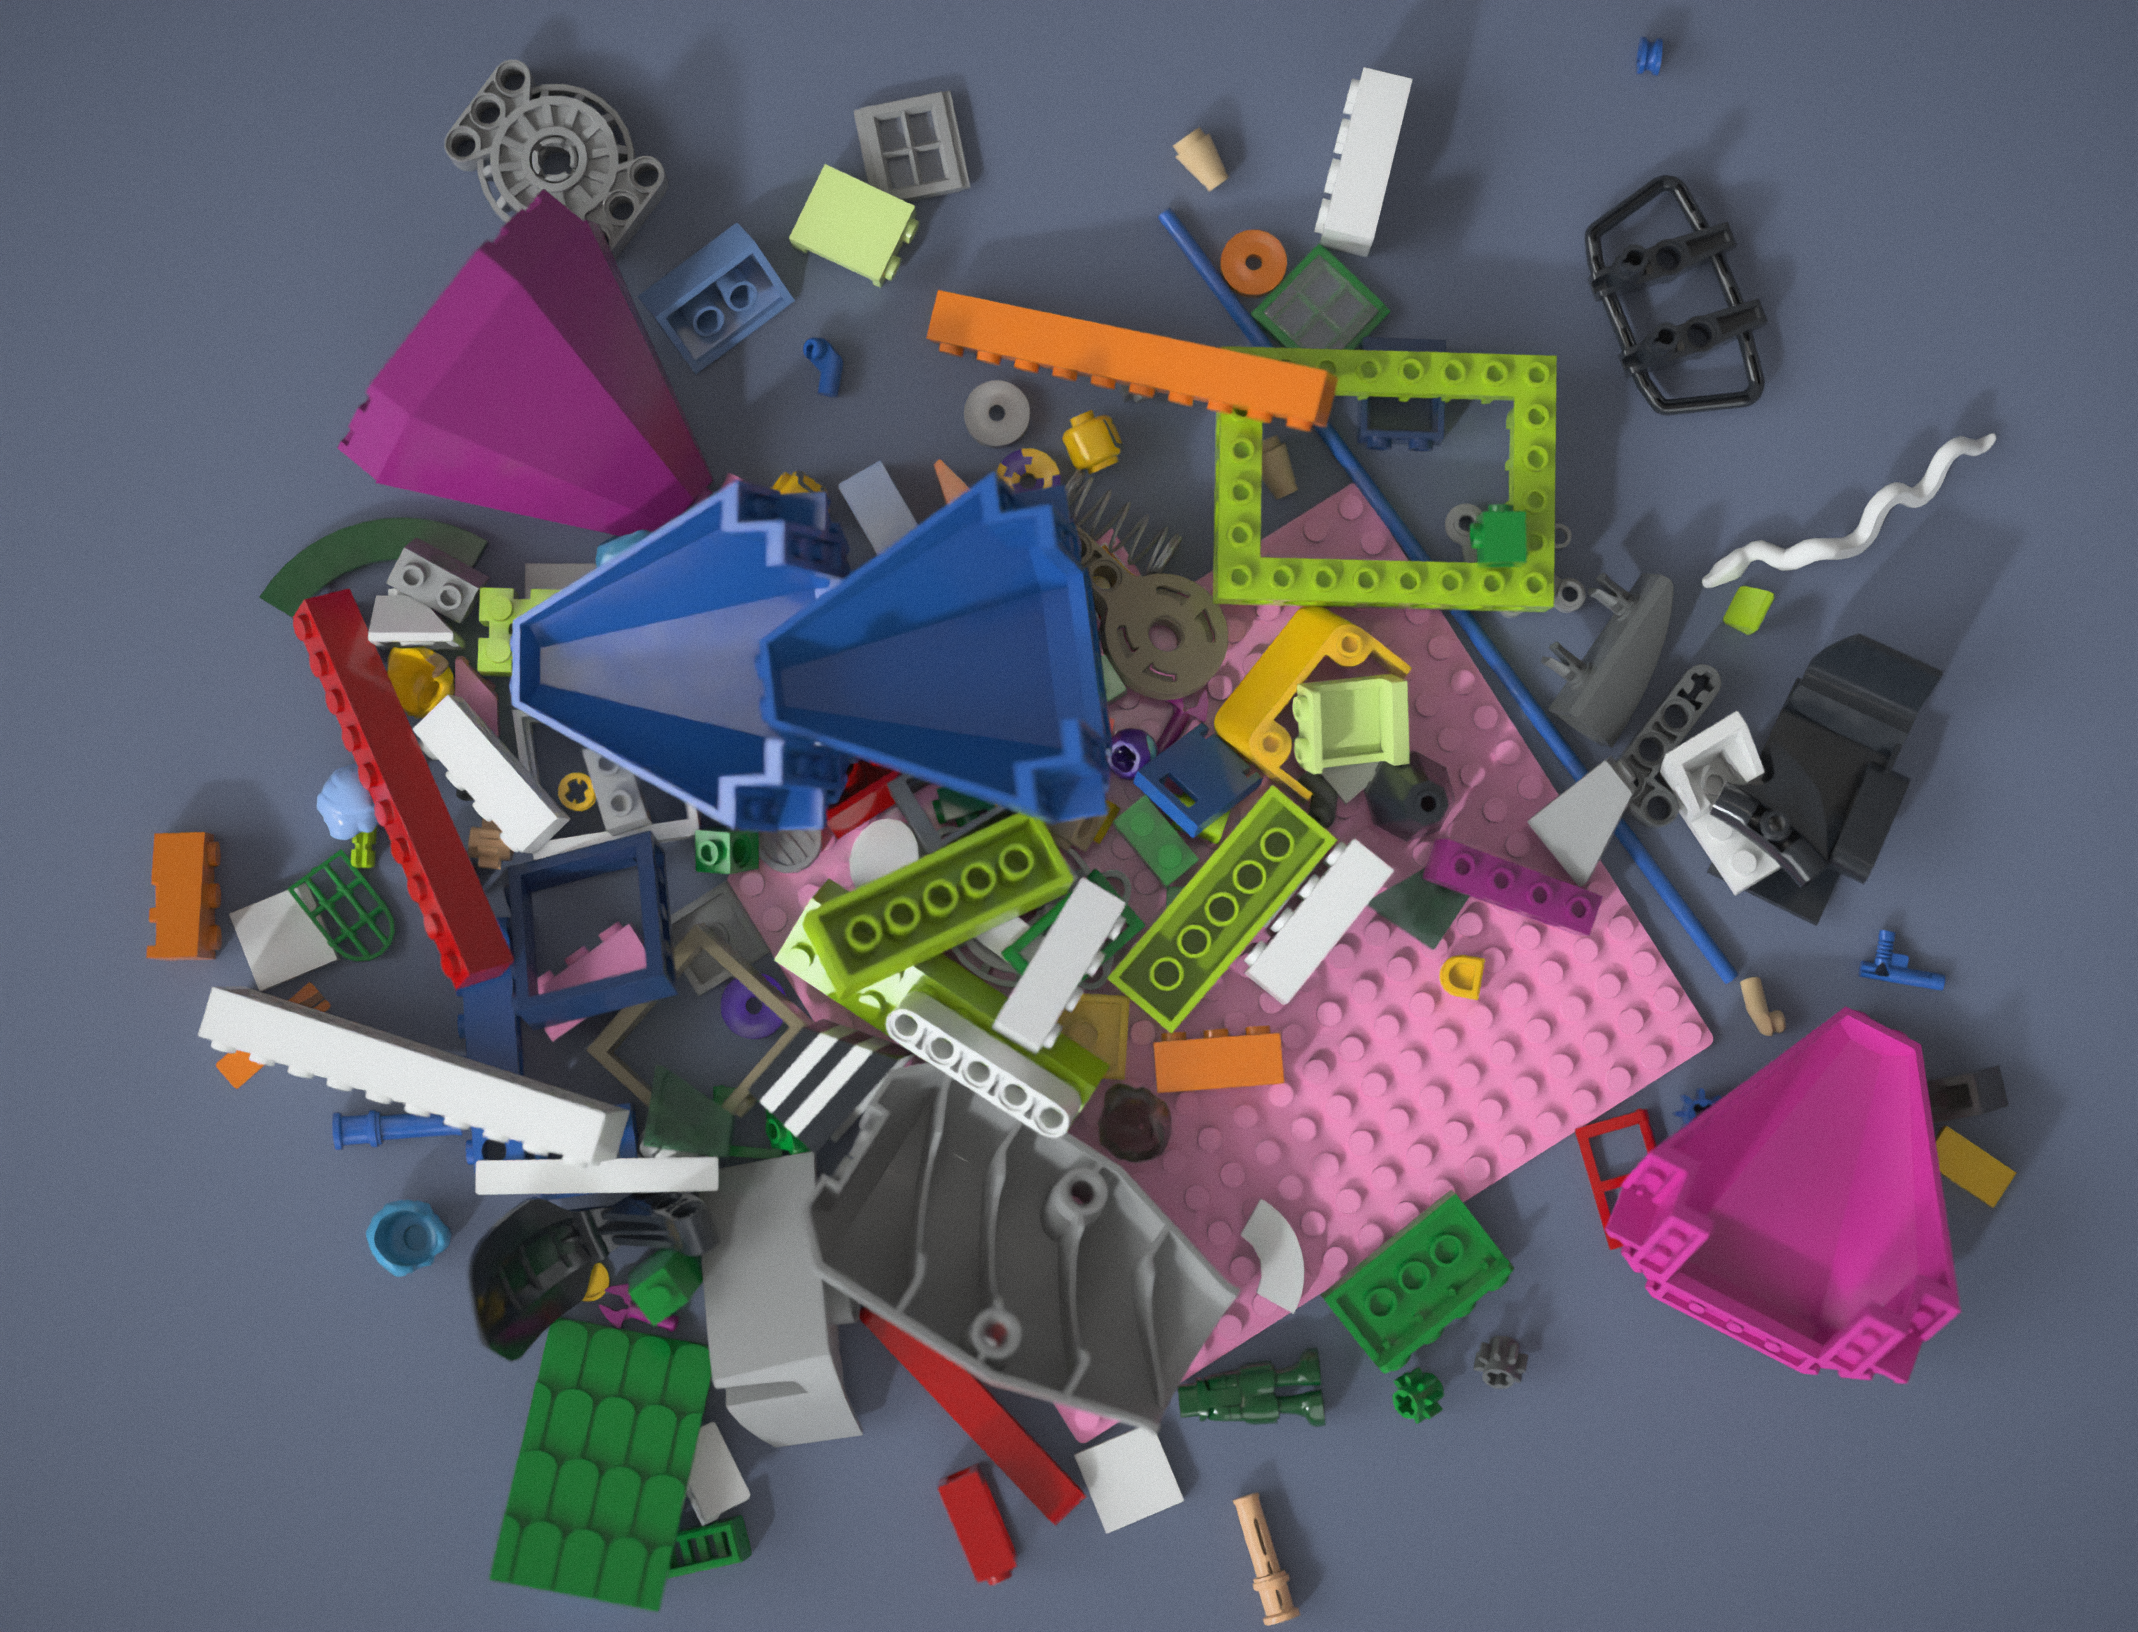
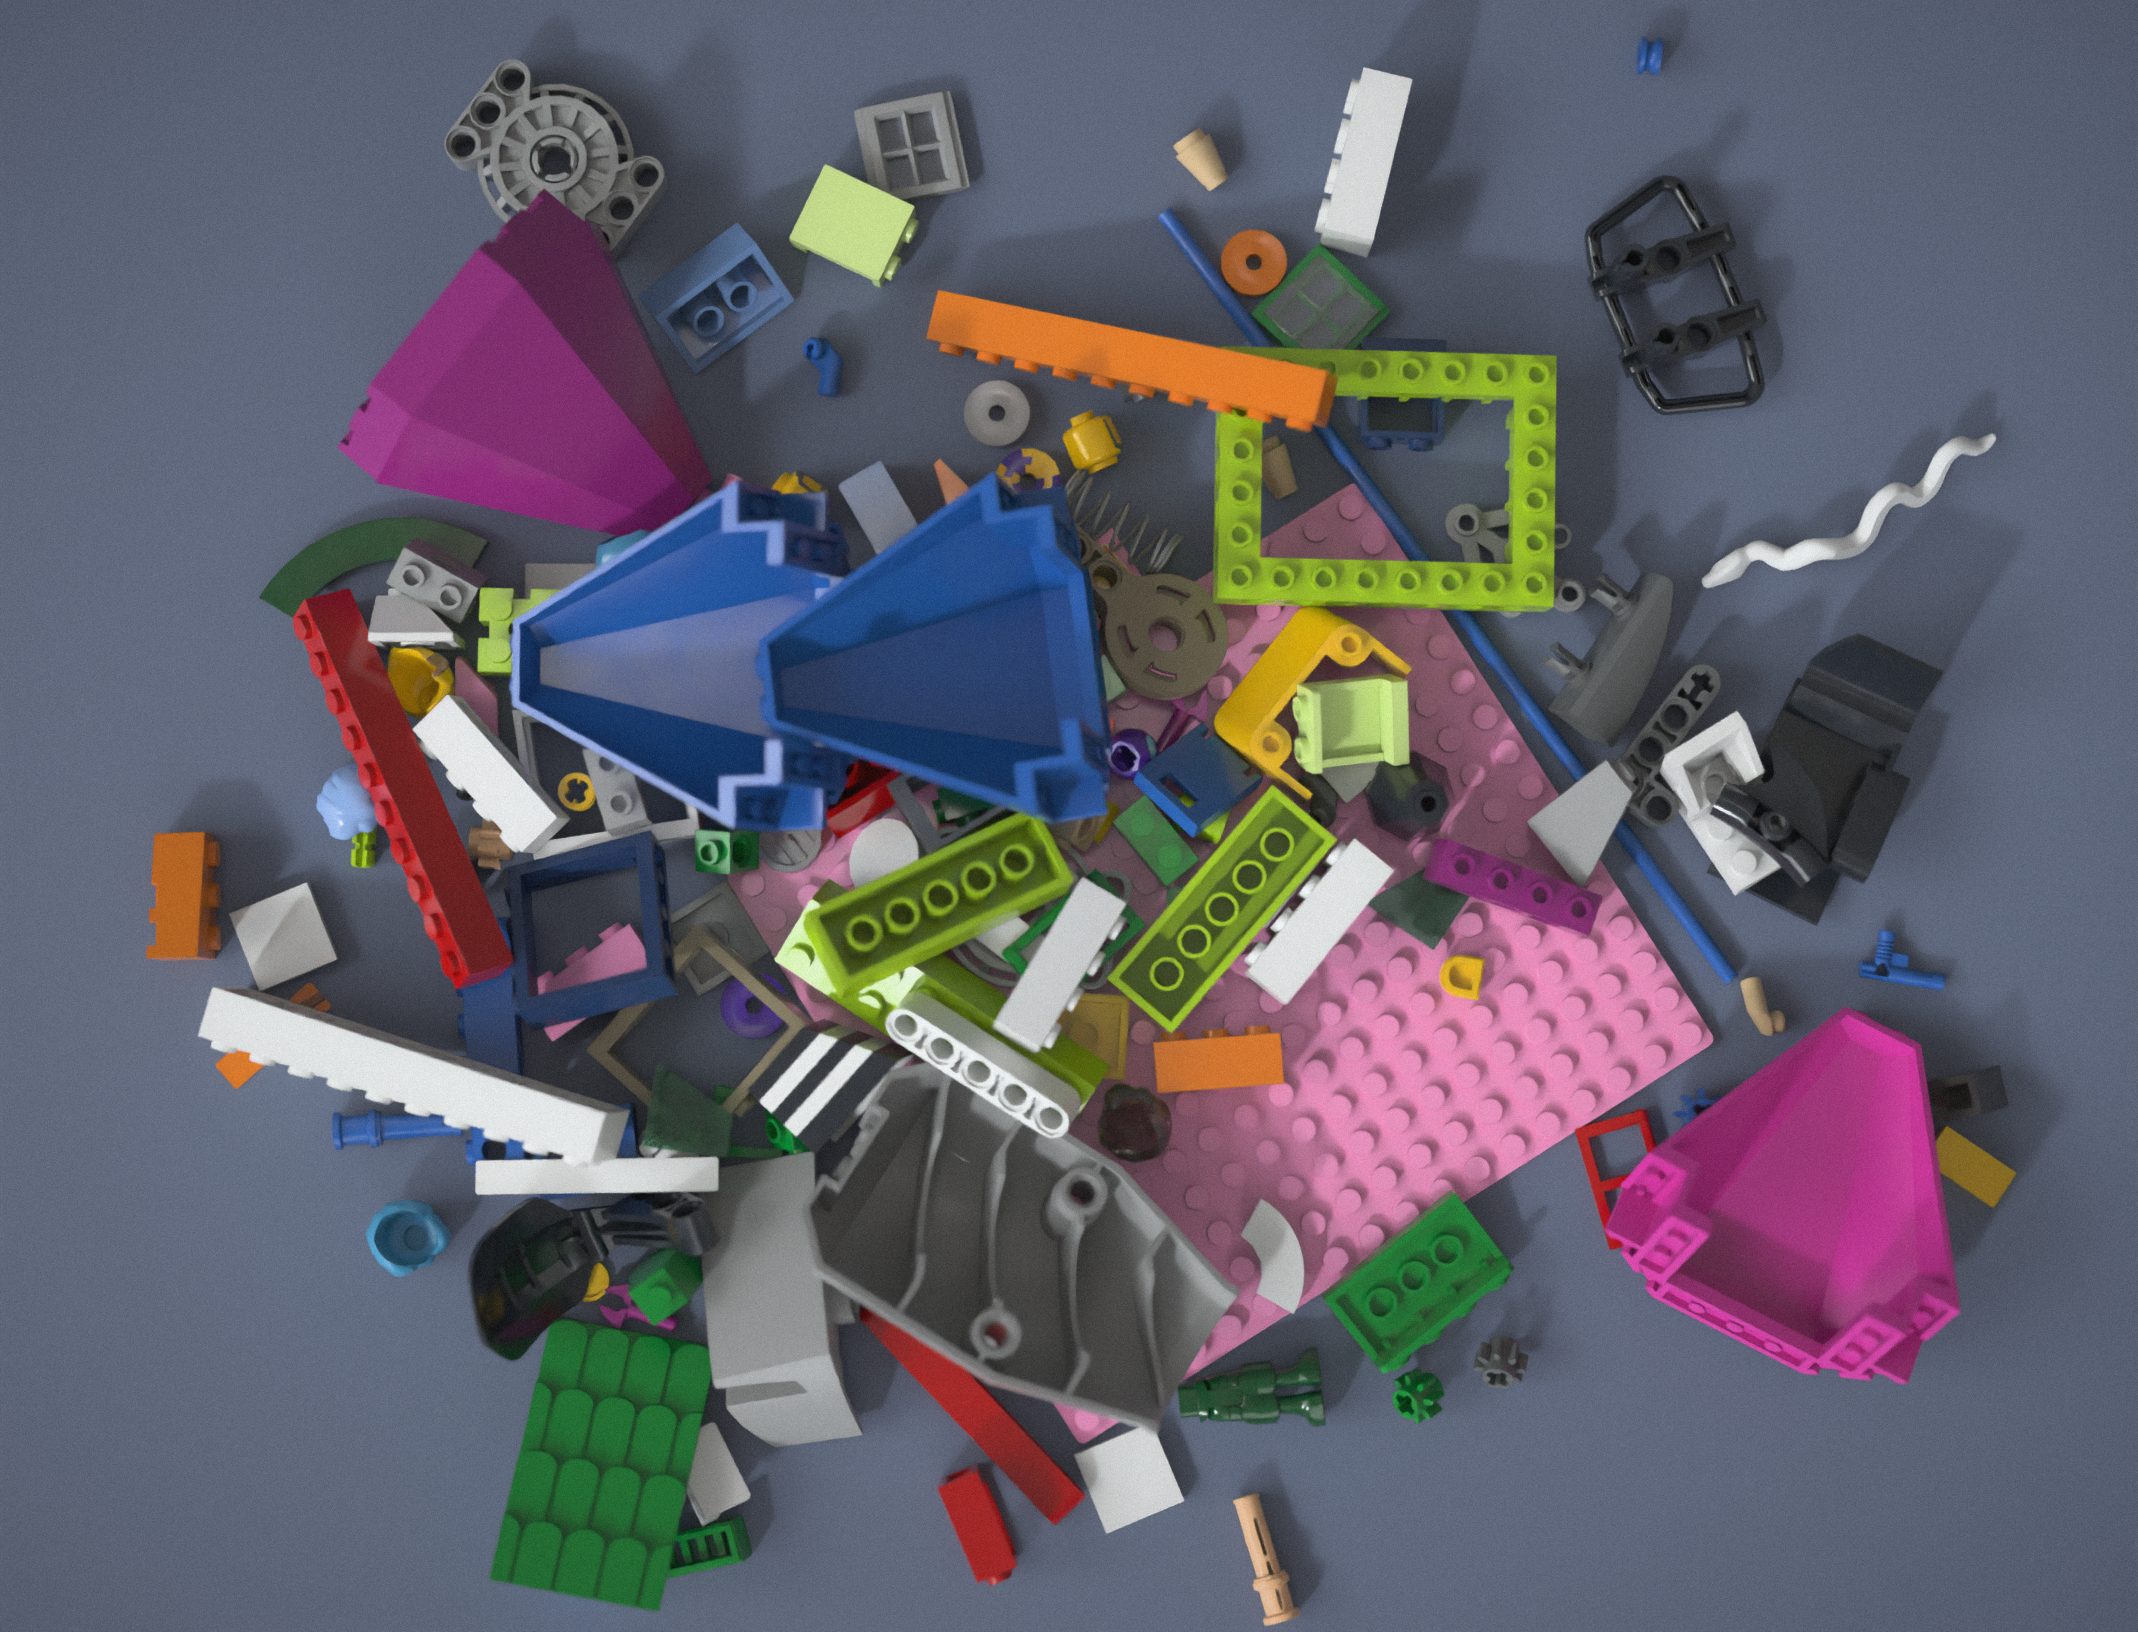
(330, 906): green window -> none
(1500, 537): green brick -> none
(1748, 609): lime slope -> none

